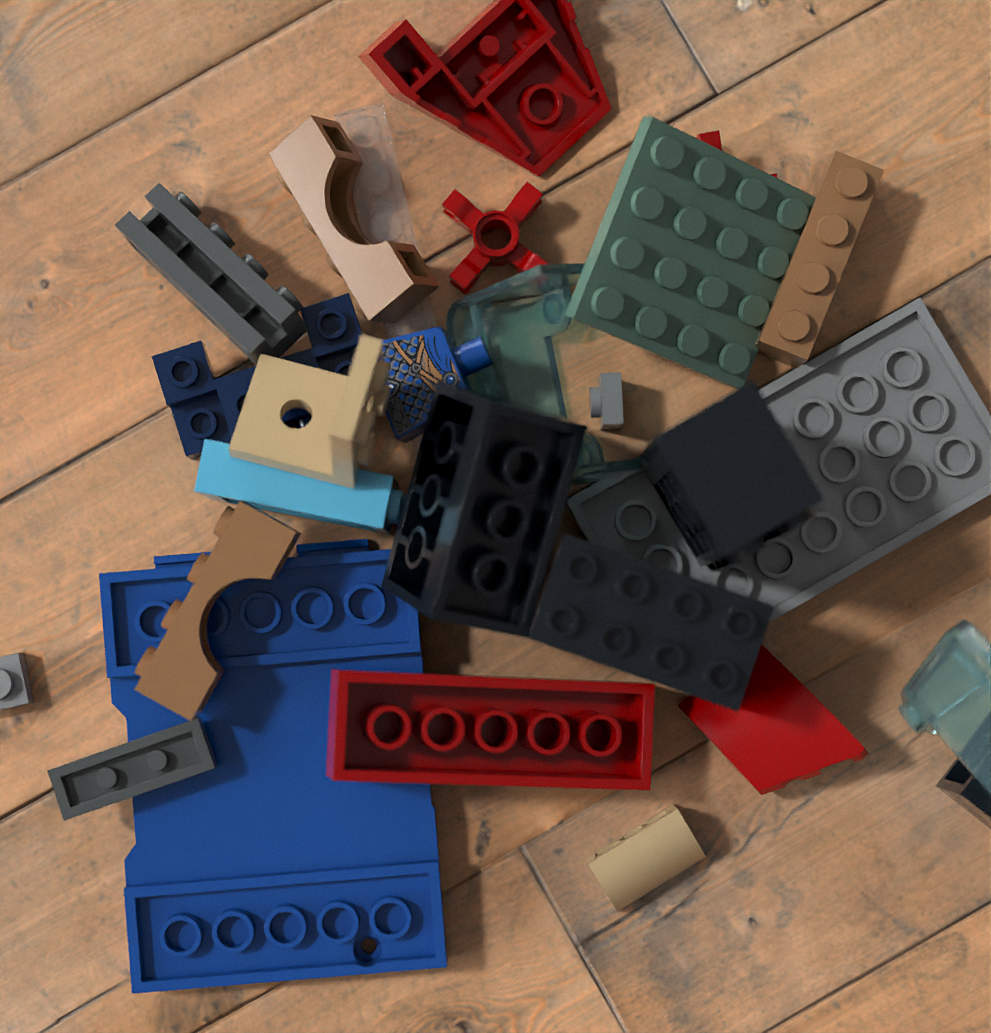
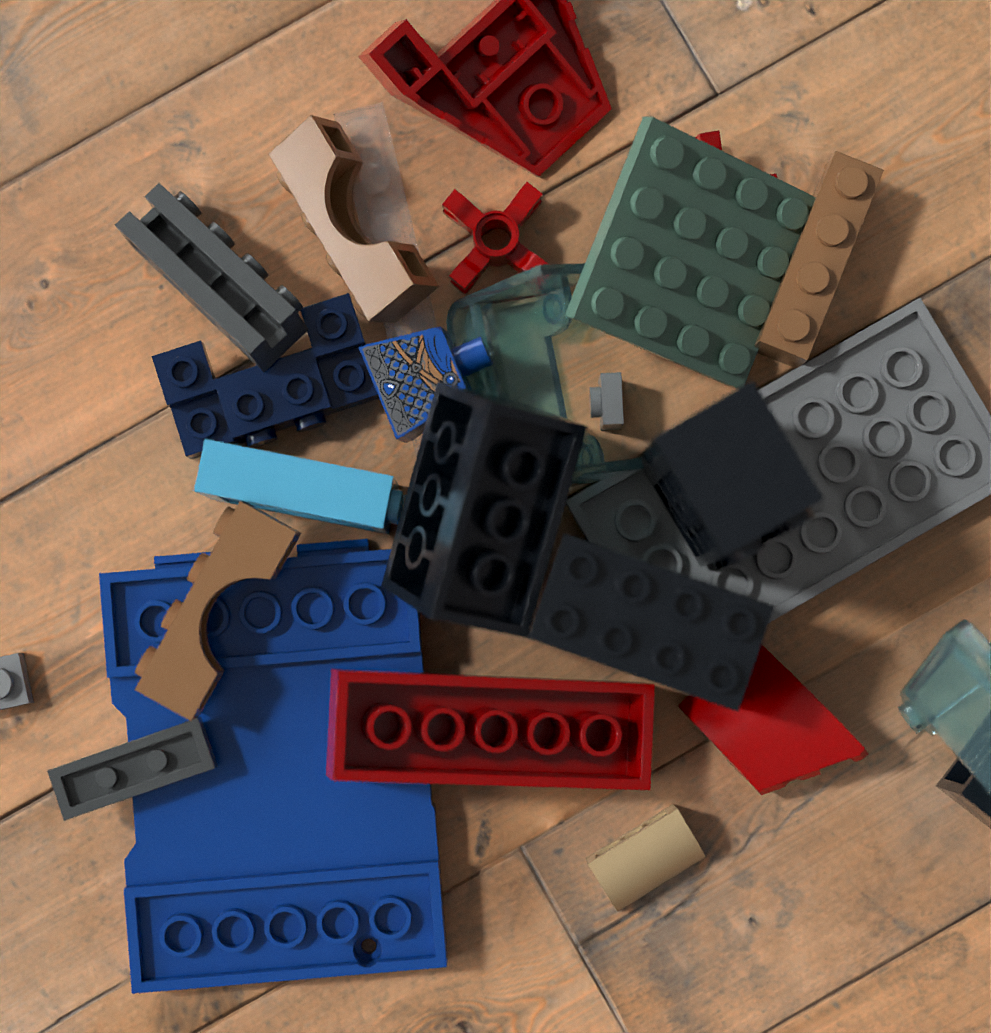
(340, 410): tan bracket -> none

